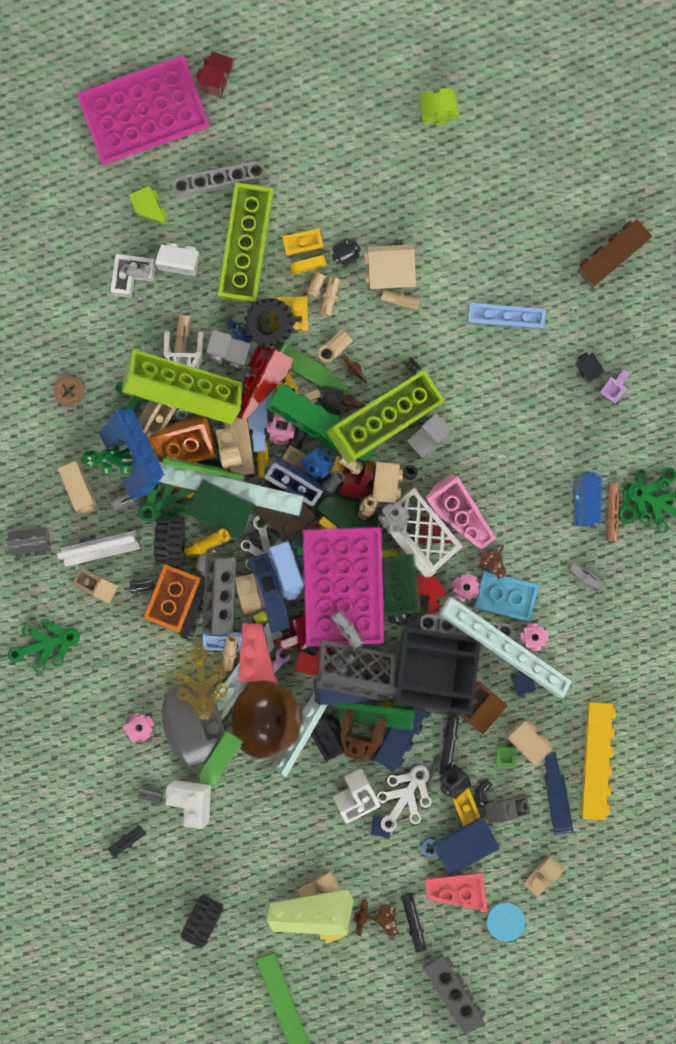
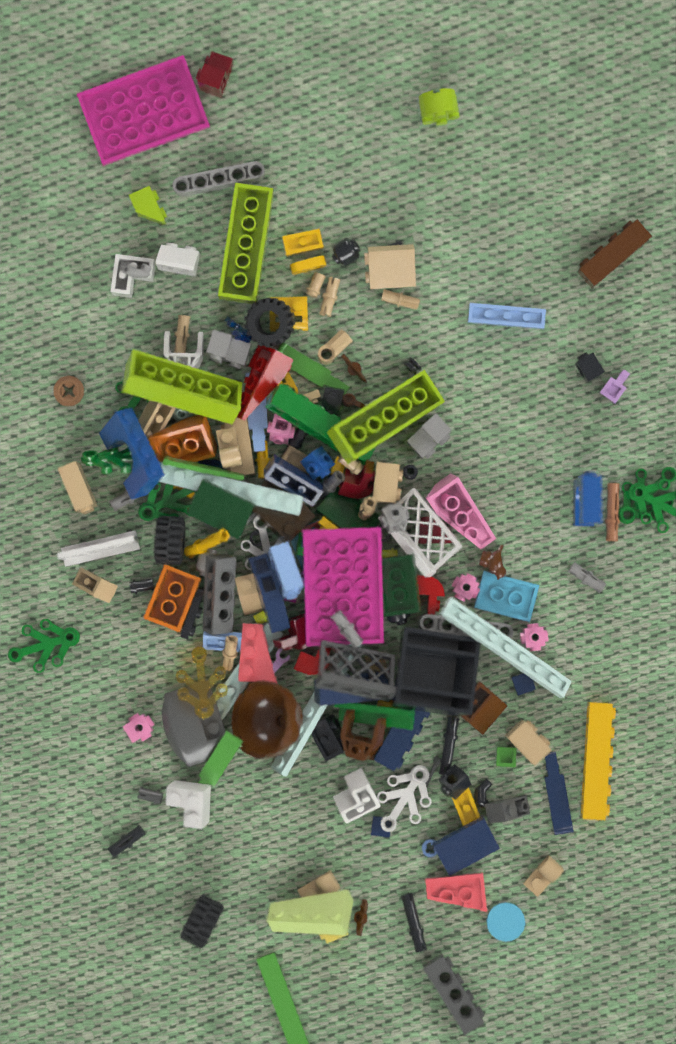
(28, 541): dark grey brick -> none
(386, 919): reddish brown animal -> none

